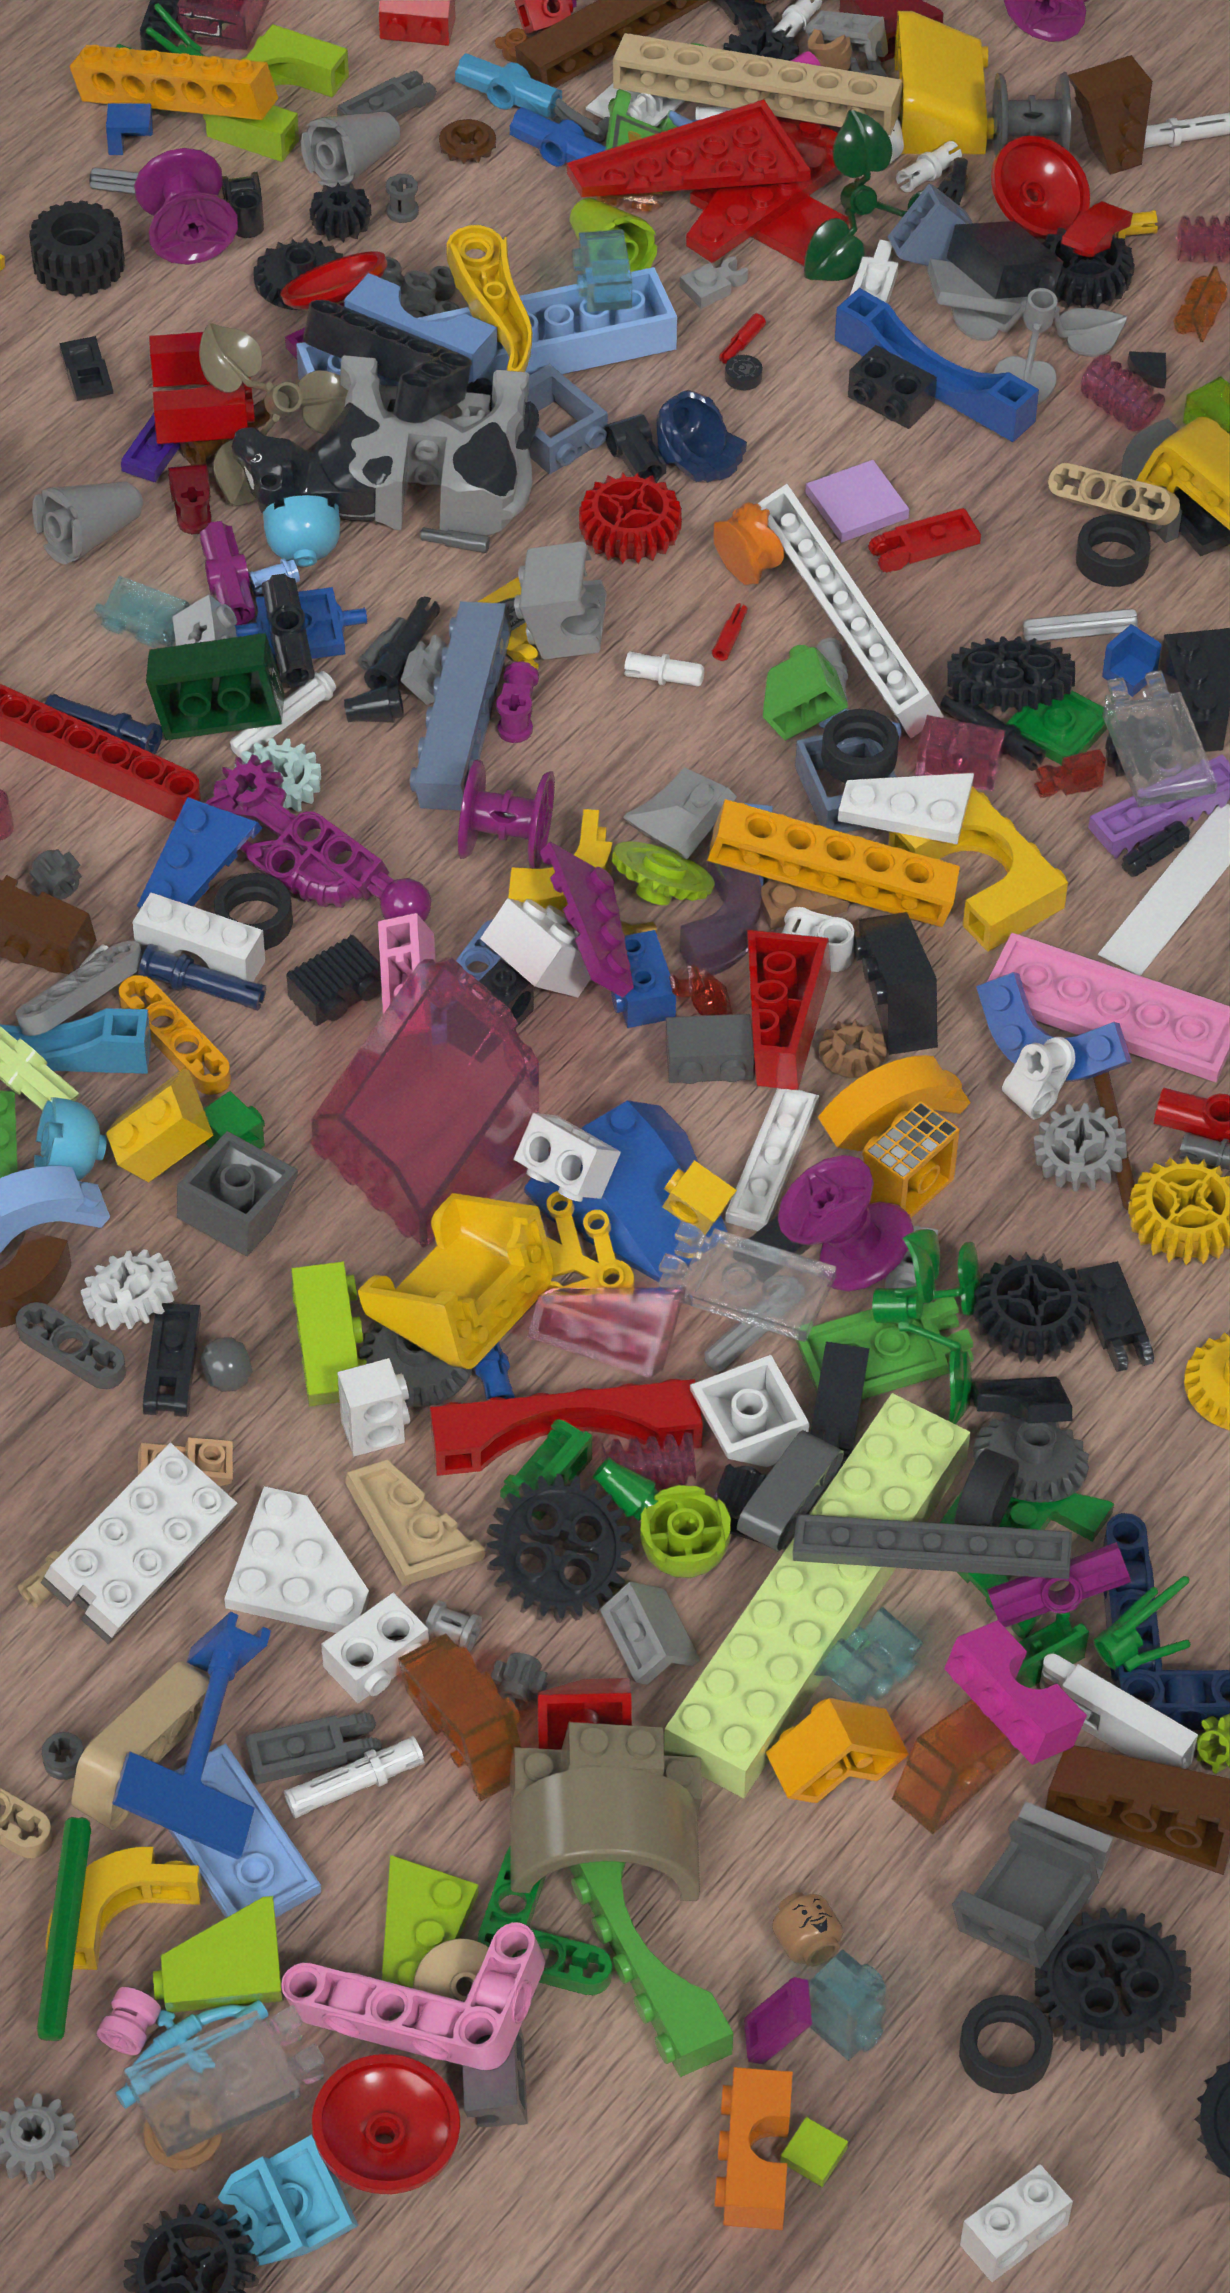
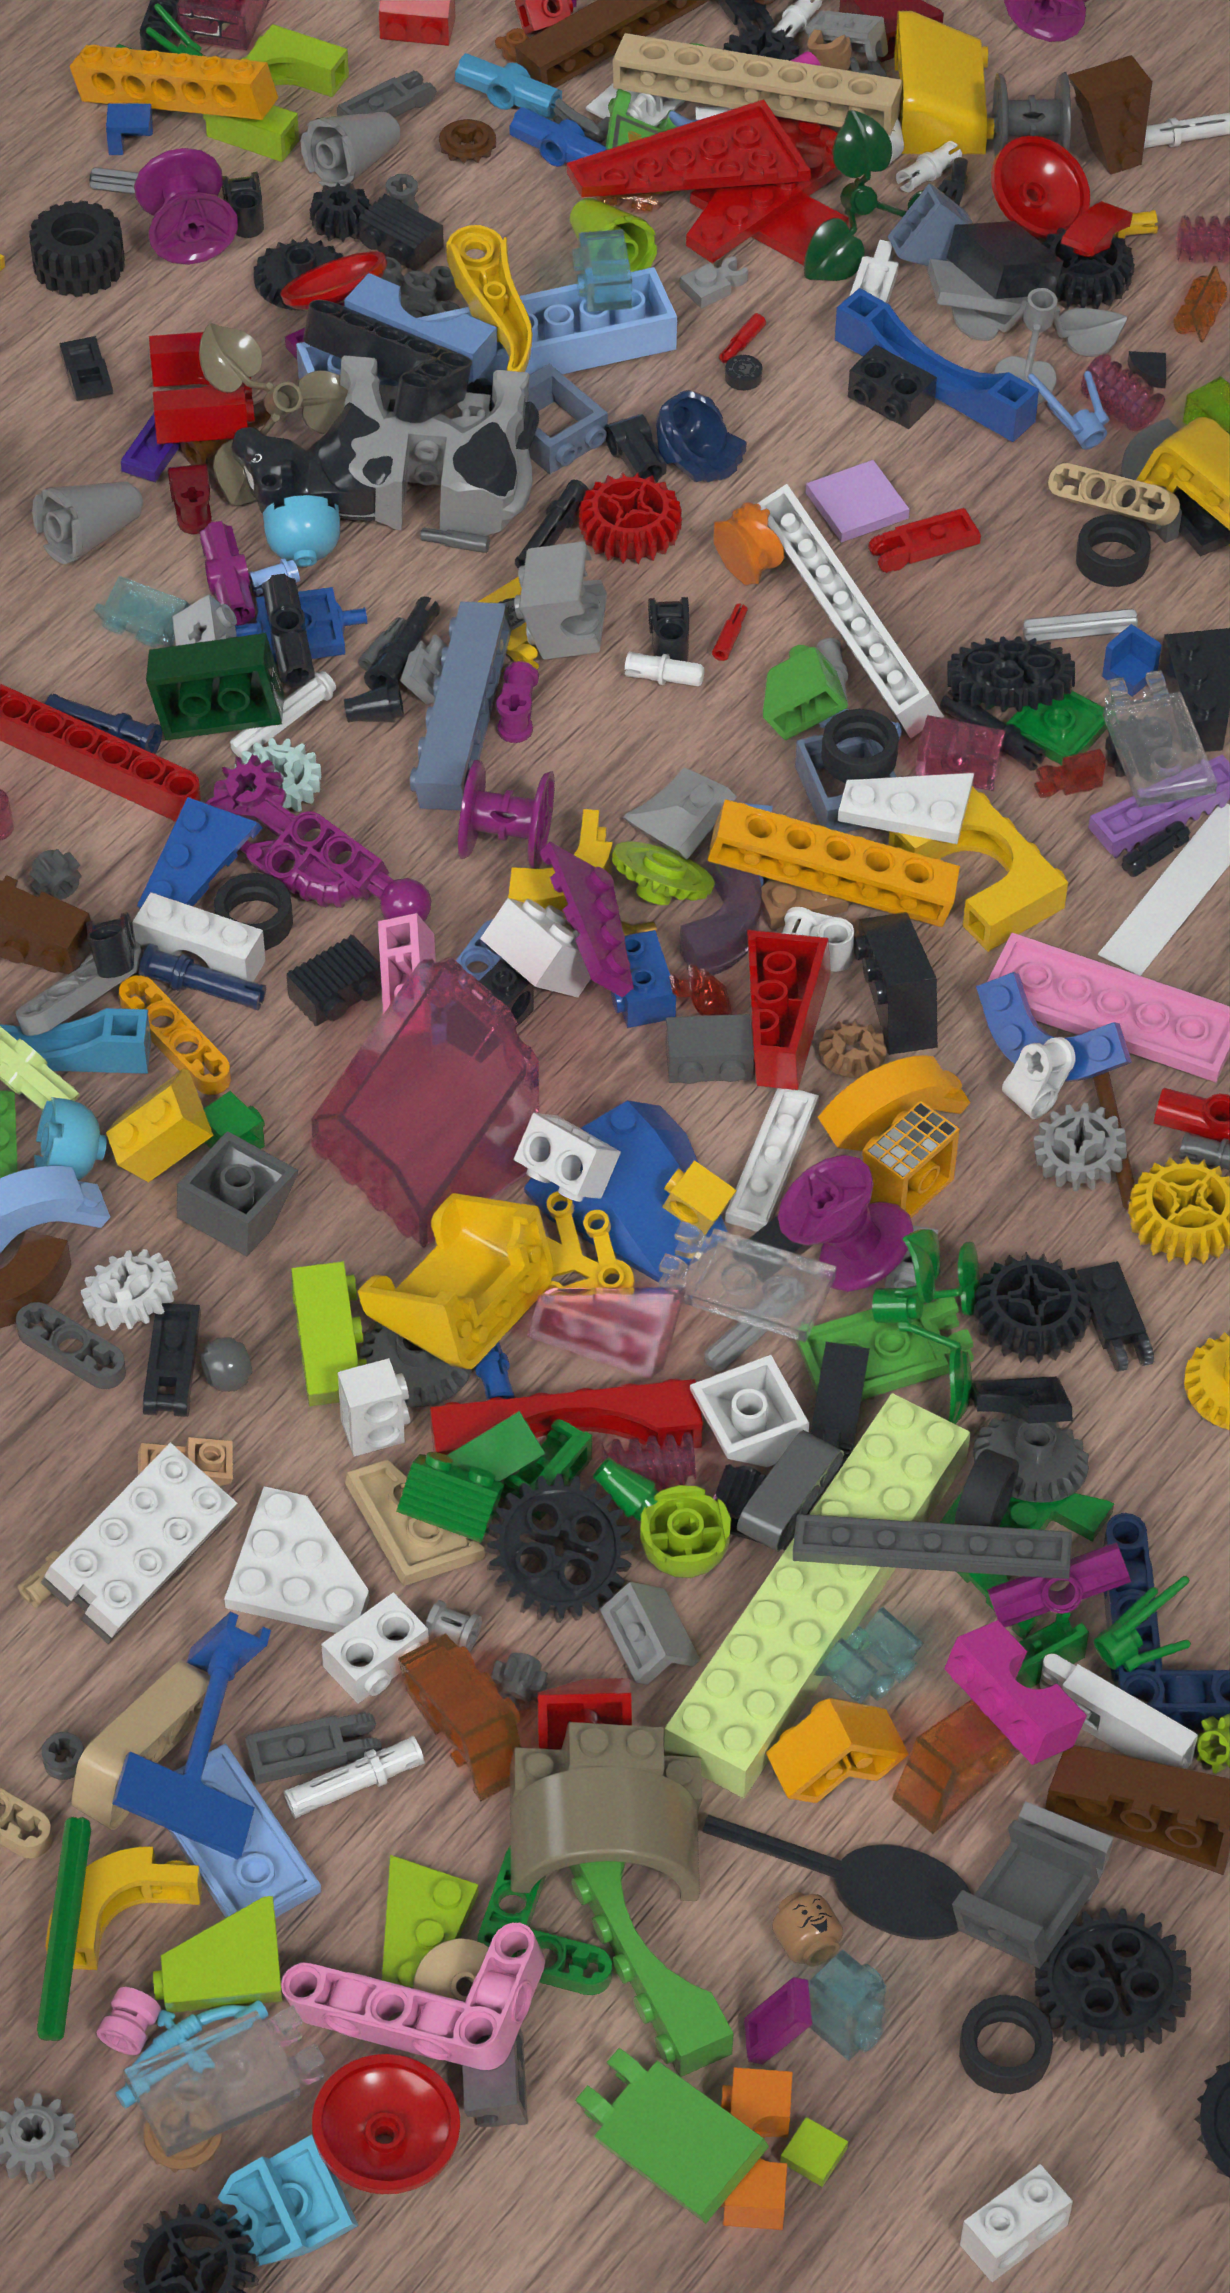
(112, 946): none -> black piece
(400, 232): none -> black brick
(450, 1496): none -> green brick
(500, 1448): none -> green hinge
(560, 515): none -> black pin
(669, 628): none -> black piece
(673, 2135): none -> bright green tile
(880, 1884): none -> black piece
(1085, 426): none -> medium blue plant

